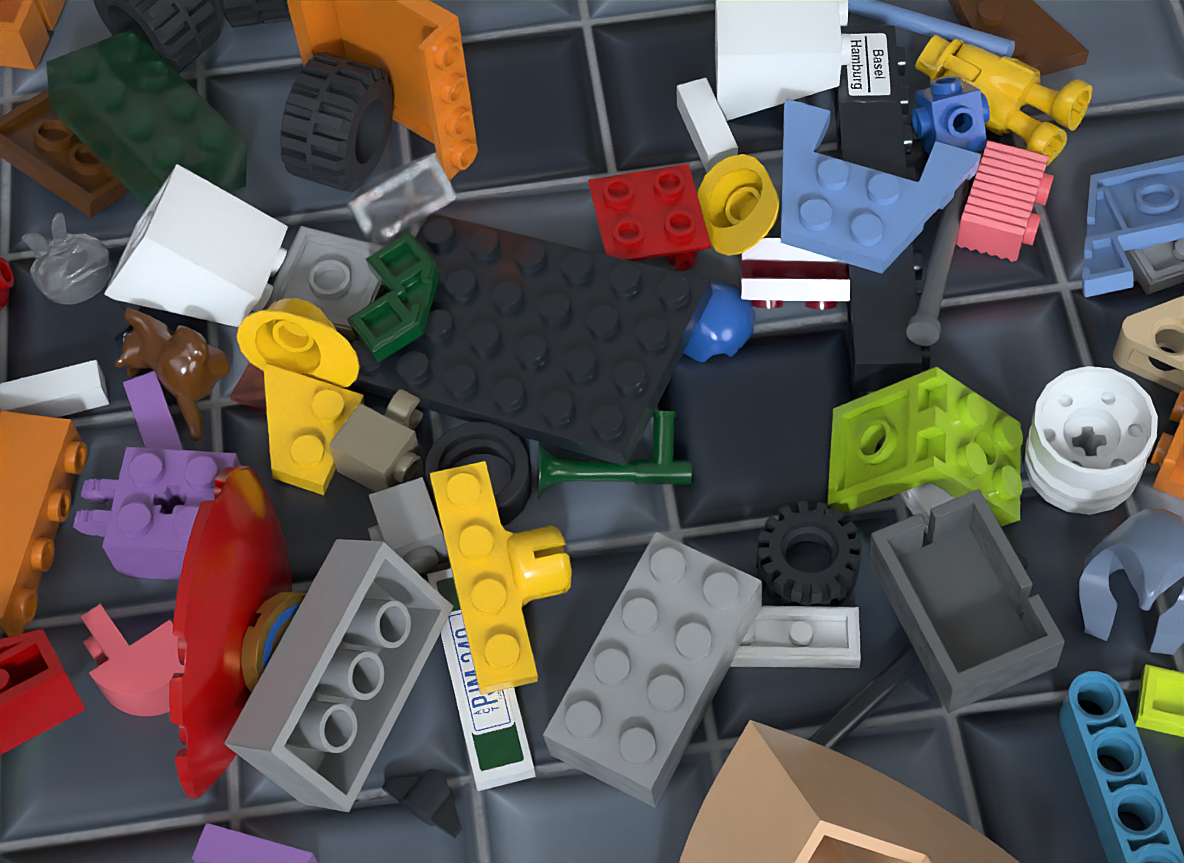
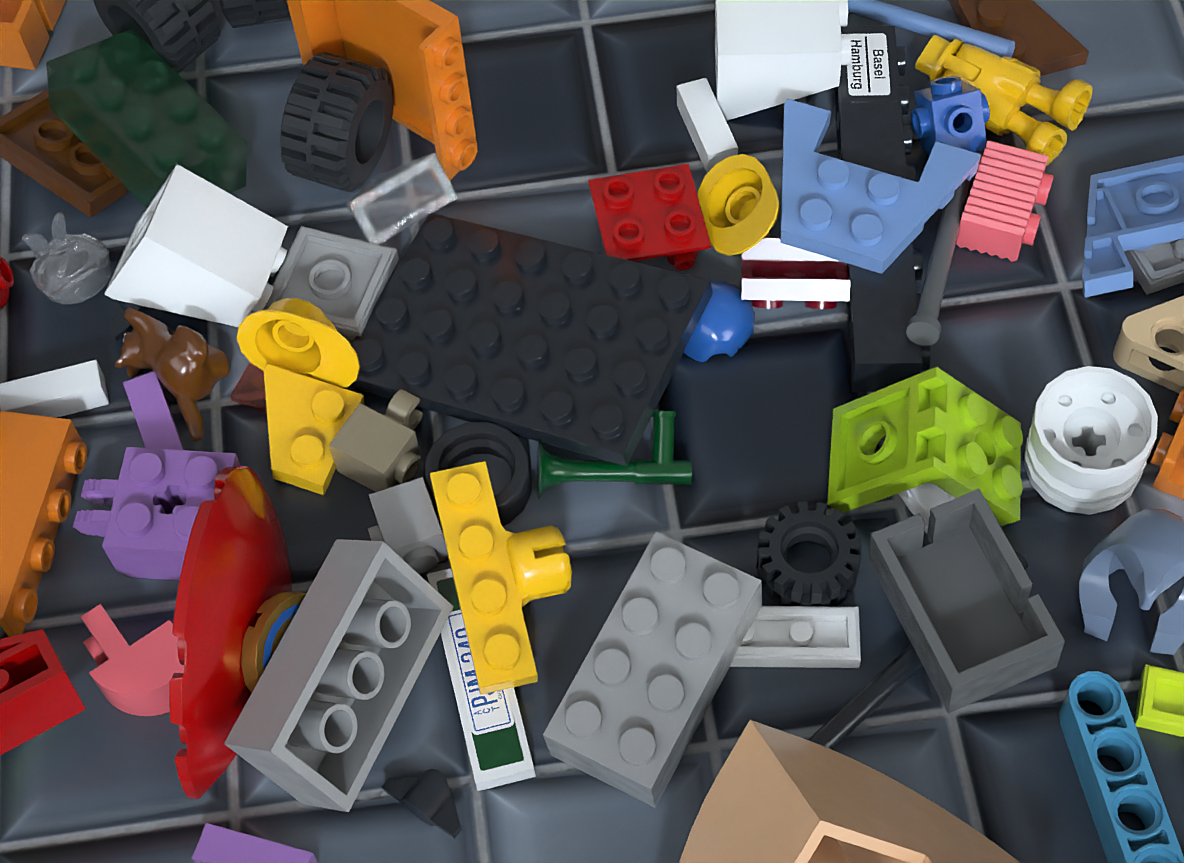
(402, 313): dark green tile -> none

